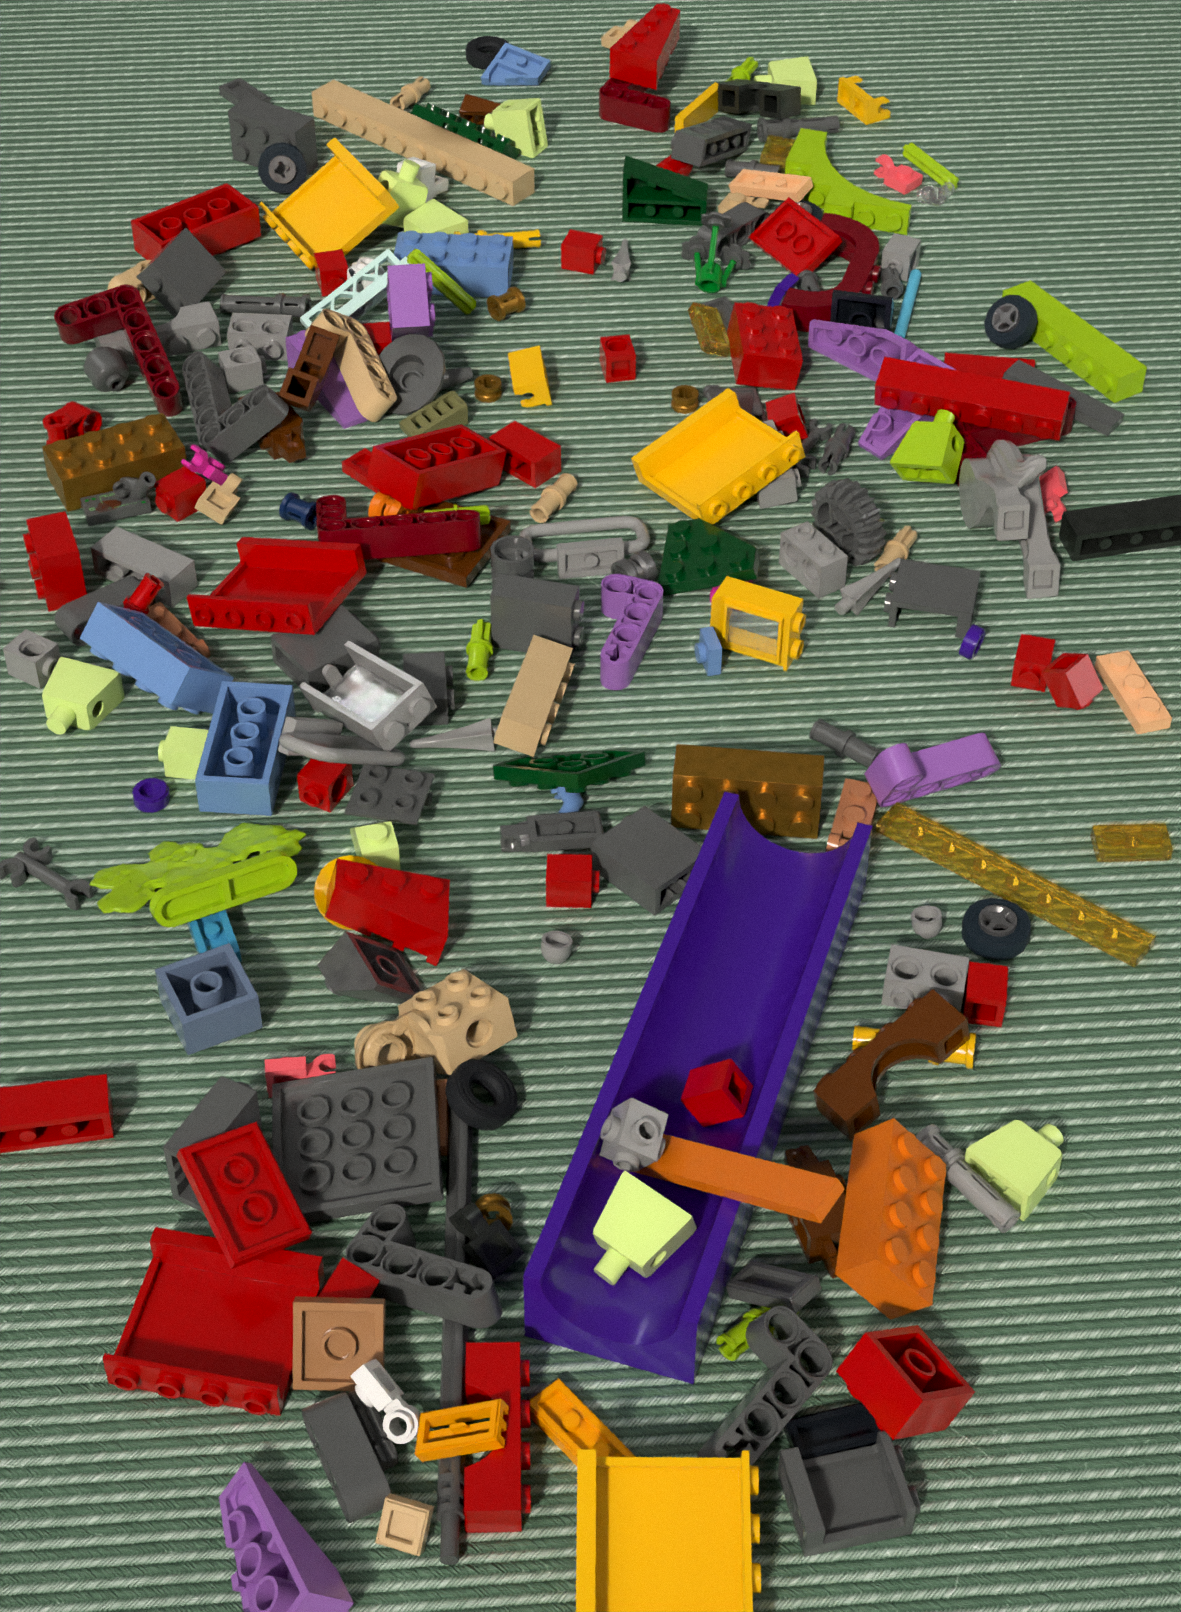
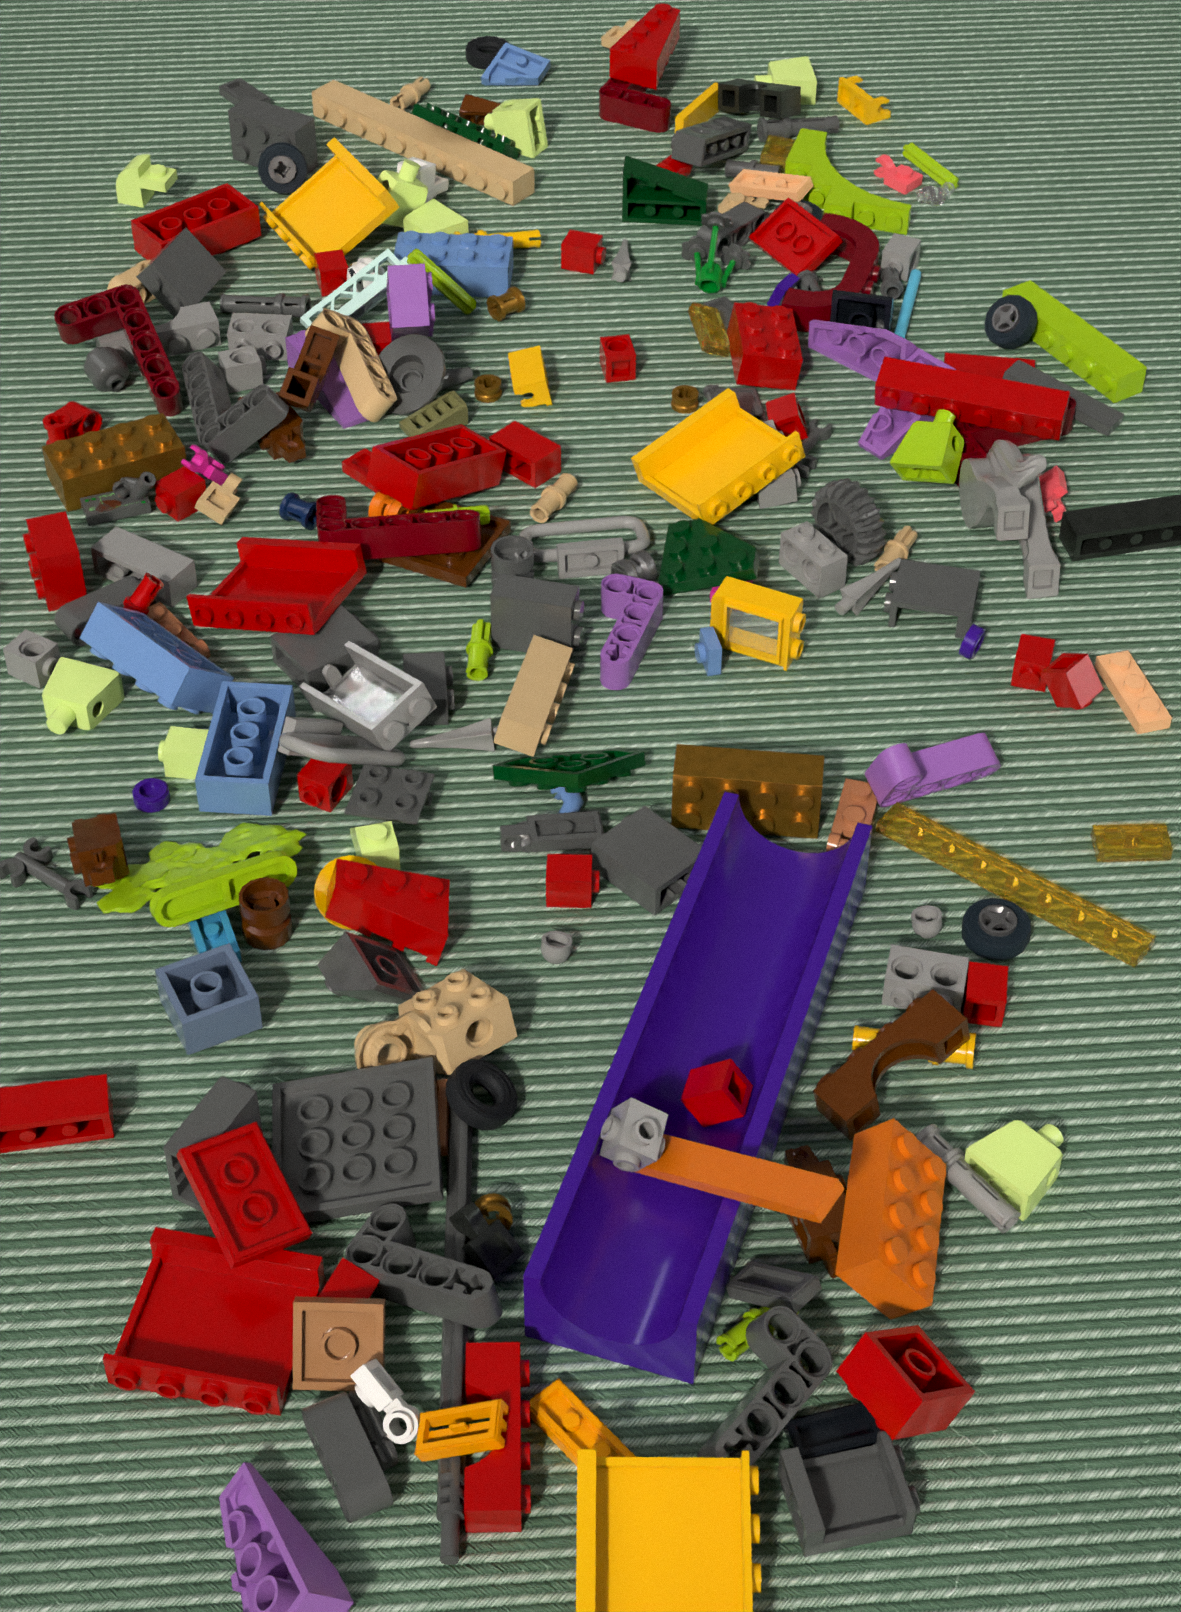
(98, 850): none -> reddish brown hinge
(141, 179): none -> yellowish green brick
(265, 913): none -> reddish brown wheel
(296, 1068): coral plate -> none
(404, 1524): tan tile -> none
(638, 1230): yellowish green torso -> none
(745, 70): lime axle -> none
(836, 449): dark grey pin -> none
(844, 743): dark grey pin -> none

